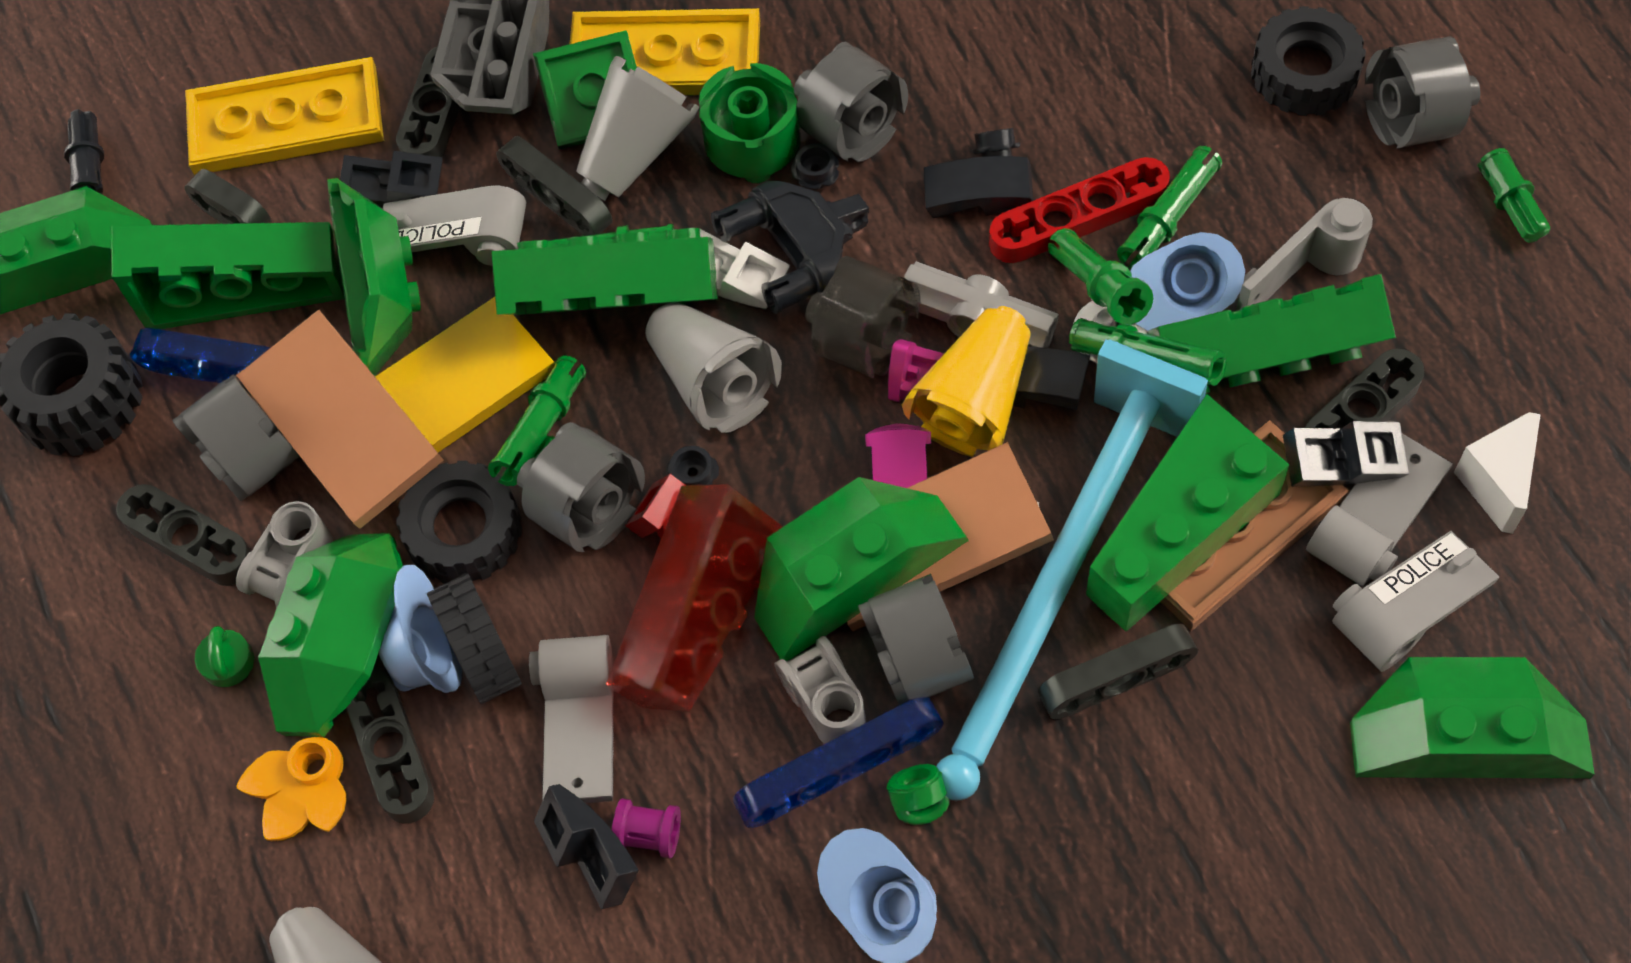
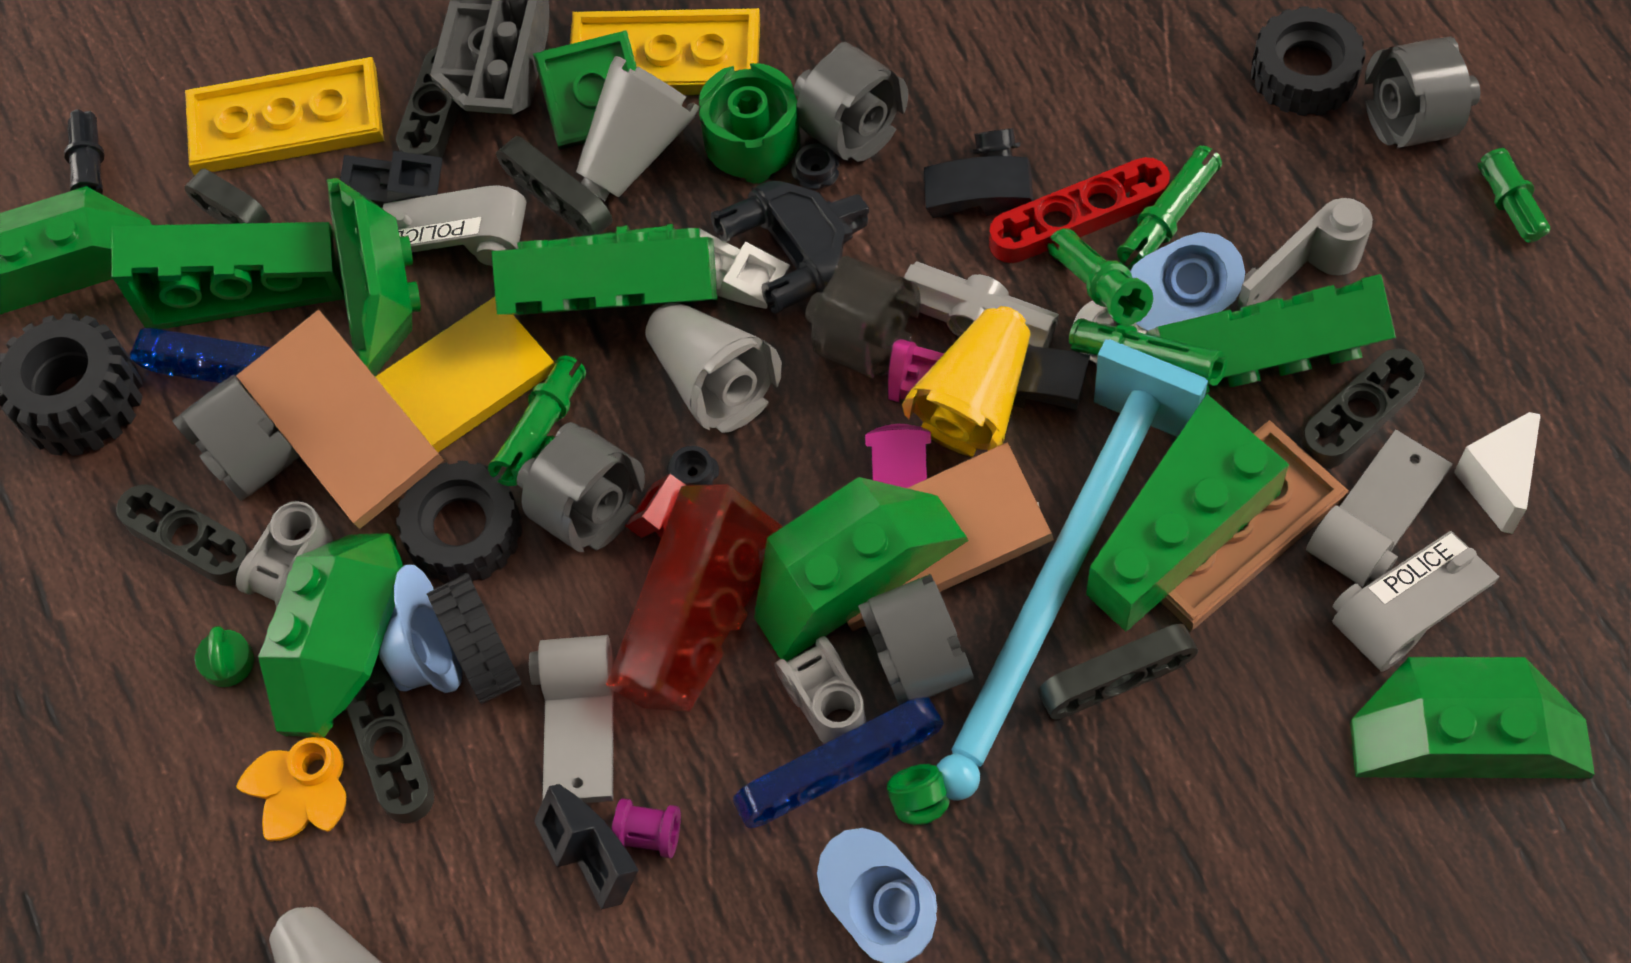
(1345, 455): black slope -> none

